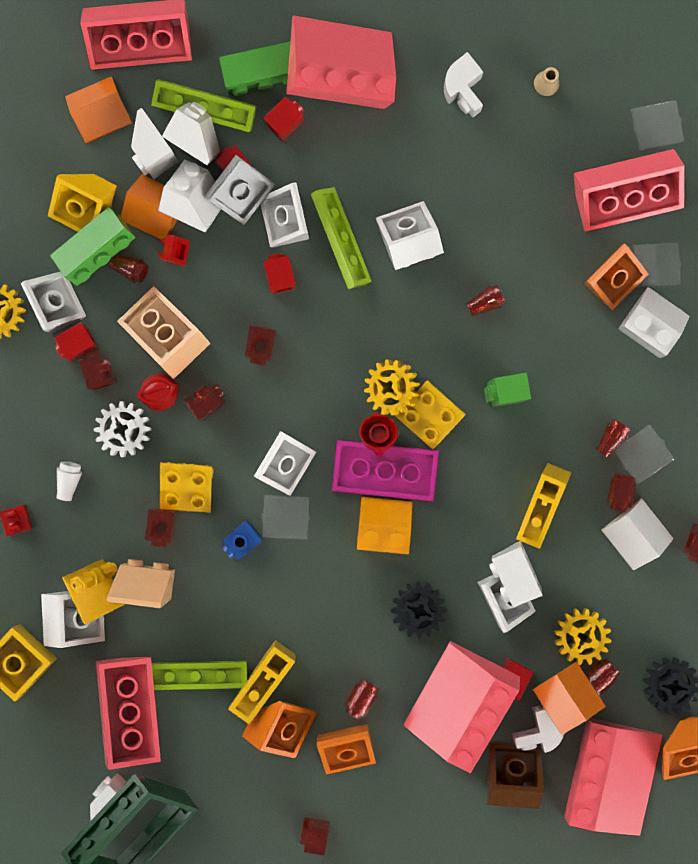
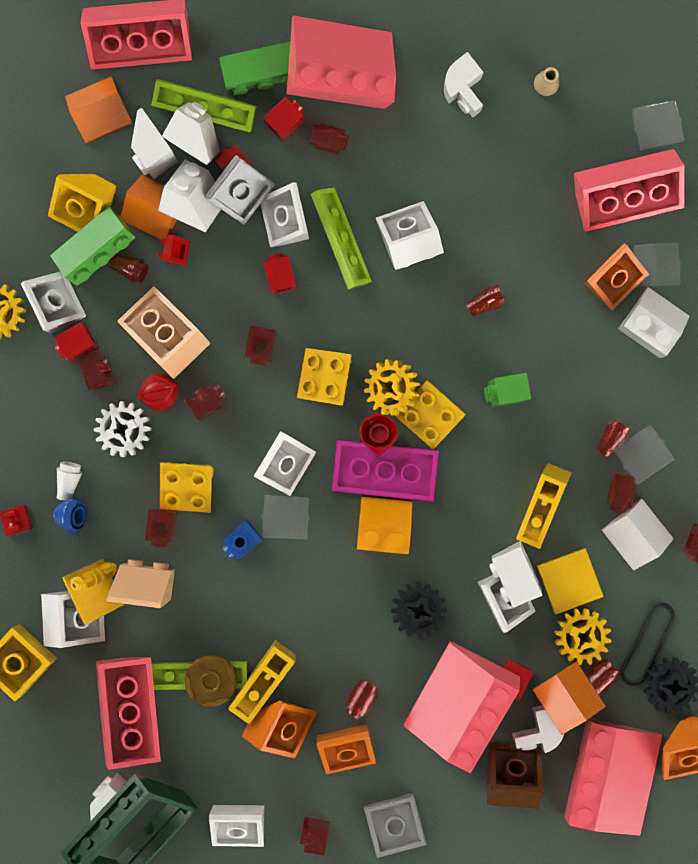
(71, 515): none -> blue cone
(210, 680): none -> pearl gold tile
(237, 825): none -> white slope
(324, 376): none -> yellow hinge
(329, 138): none -> clear red brick
(395, 825): none -> light grey tile
(570, 581): none -> yellow tile
(638, 639): none -> black piece

